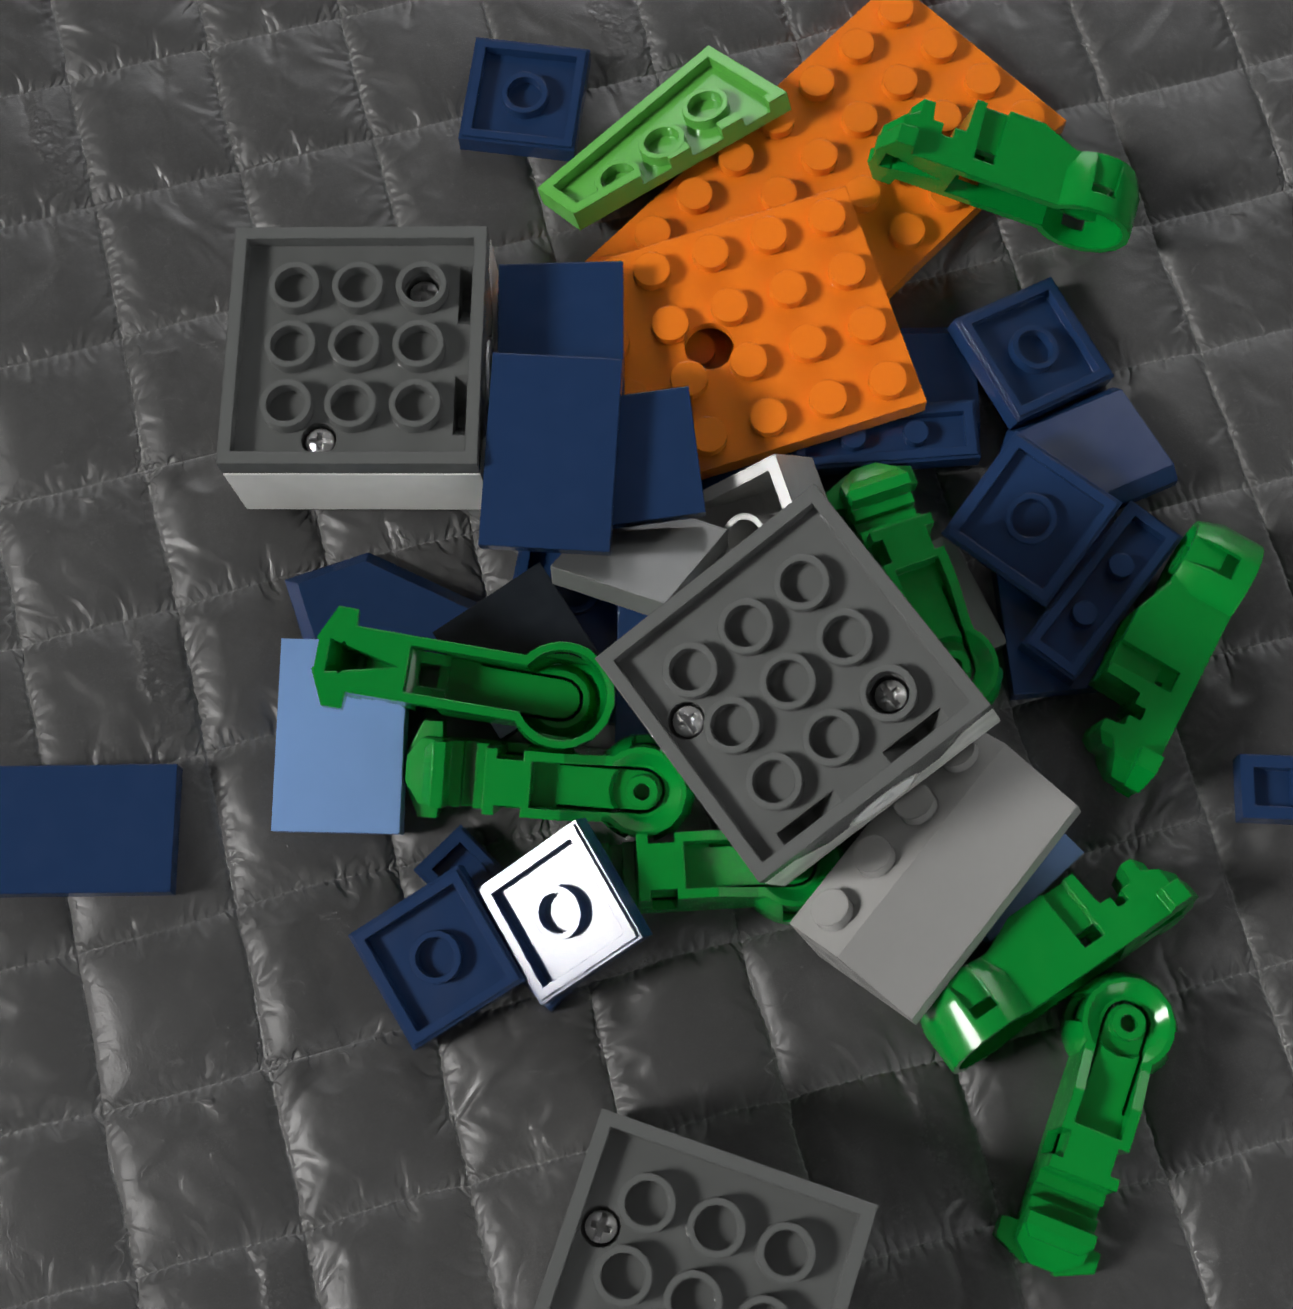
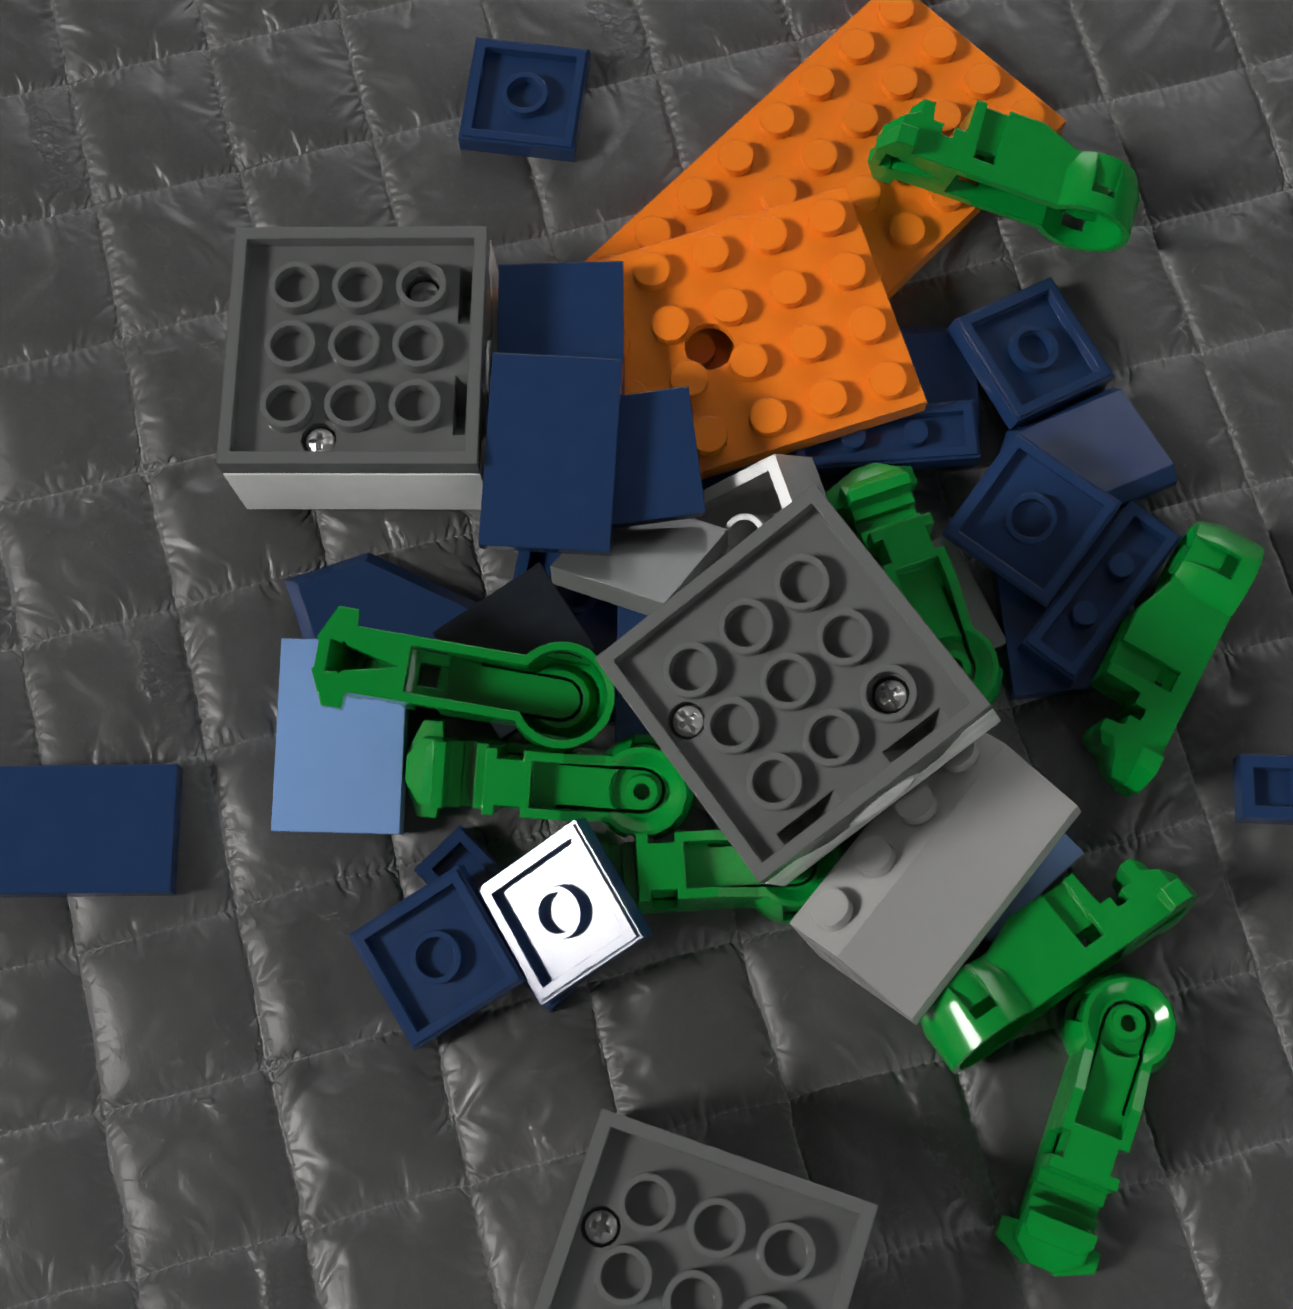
(669, 131): bright green wing -> none

